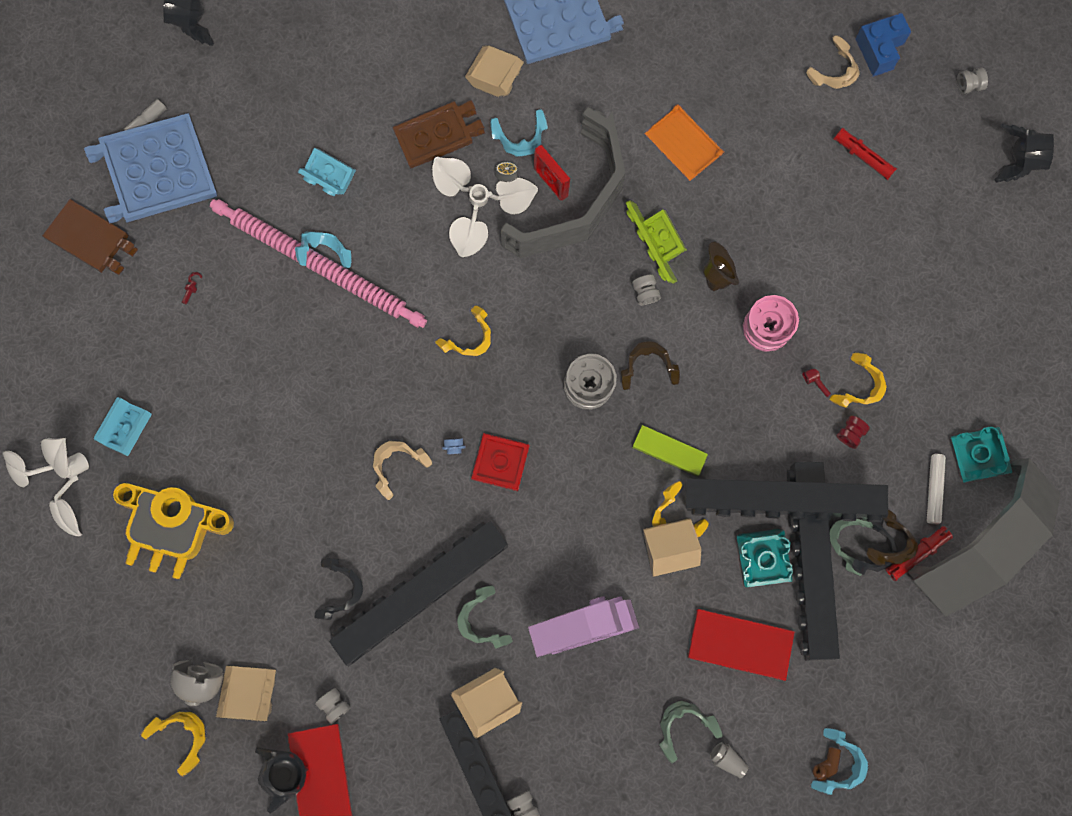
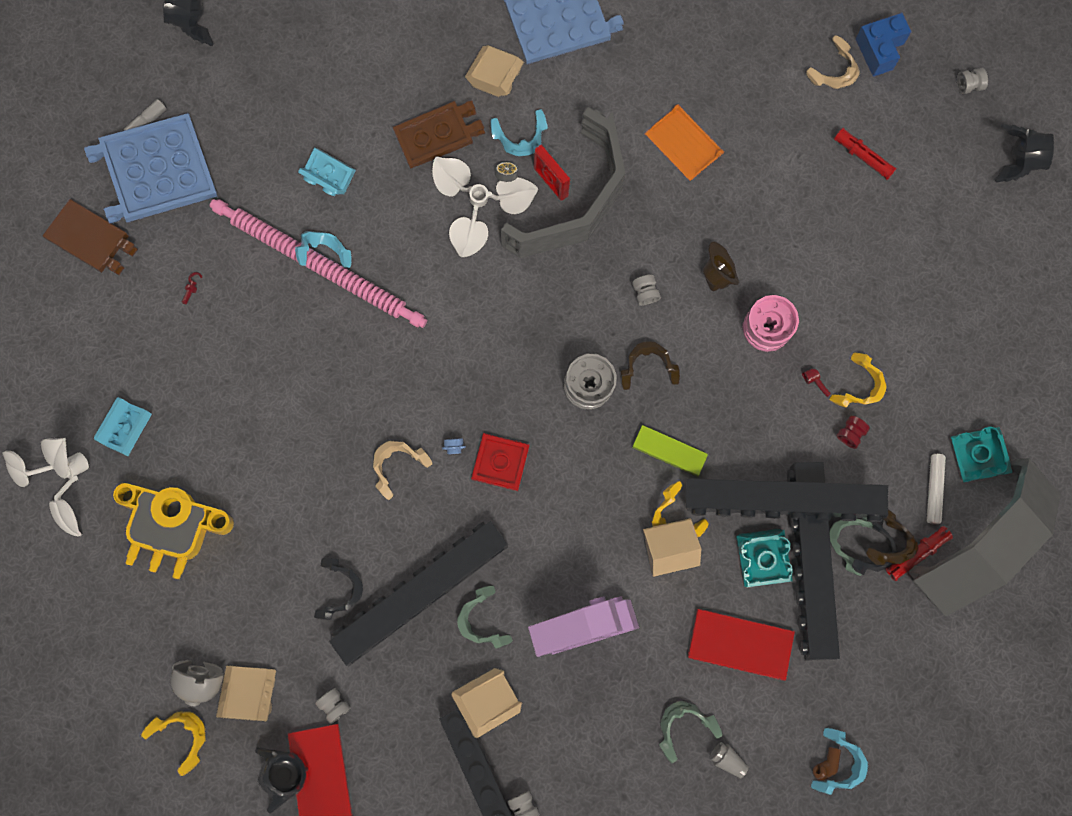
(480, 316): yellow helmet -> none
(660, 237): lime bracket -> none

